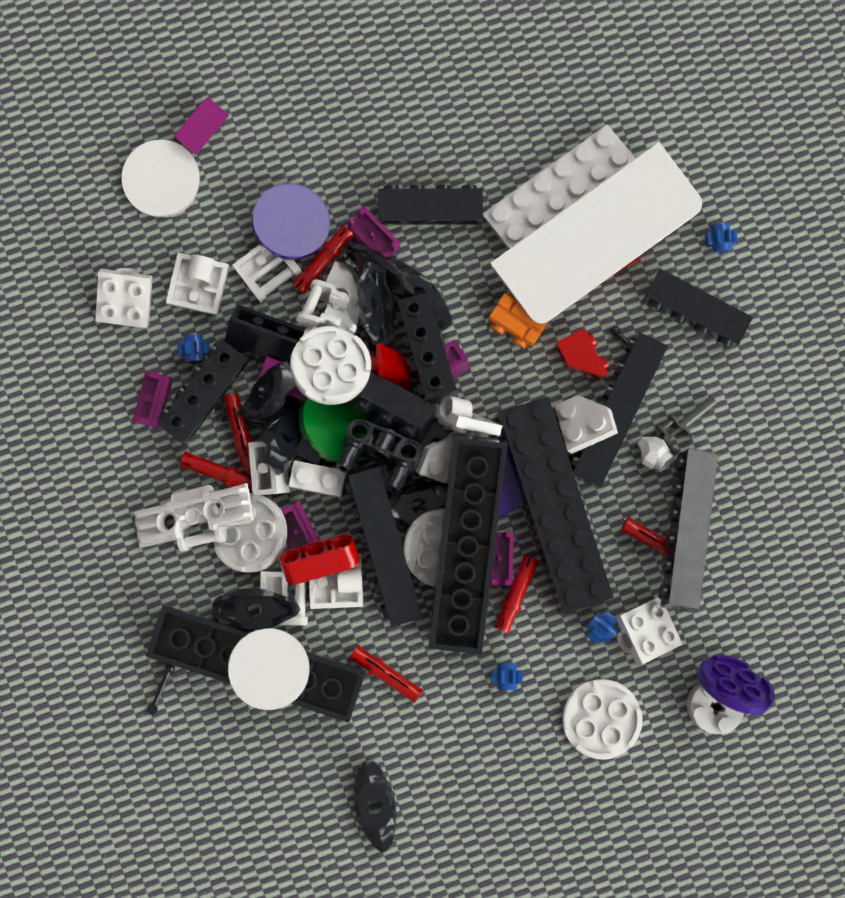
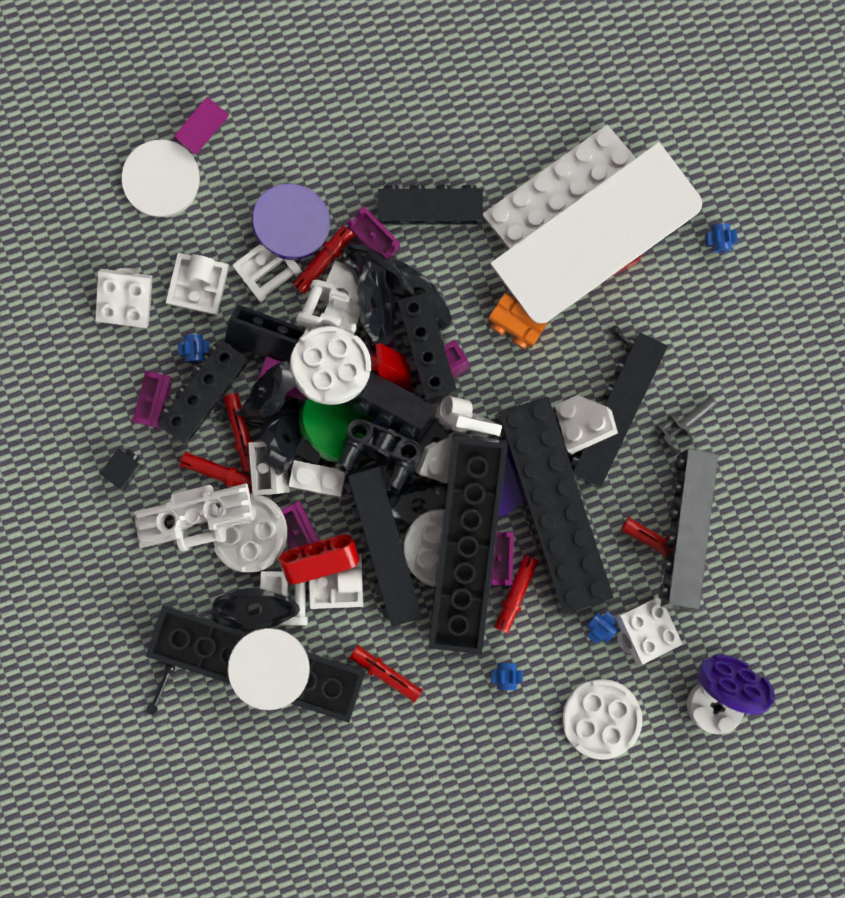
(122, 468): none -> black brick
(371, 784): black piece -> none
(580, 355): red slope -> none
(655, 453): white rock -> none
(697, 309): black brick -> none

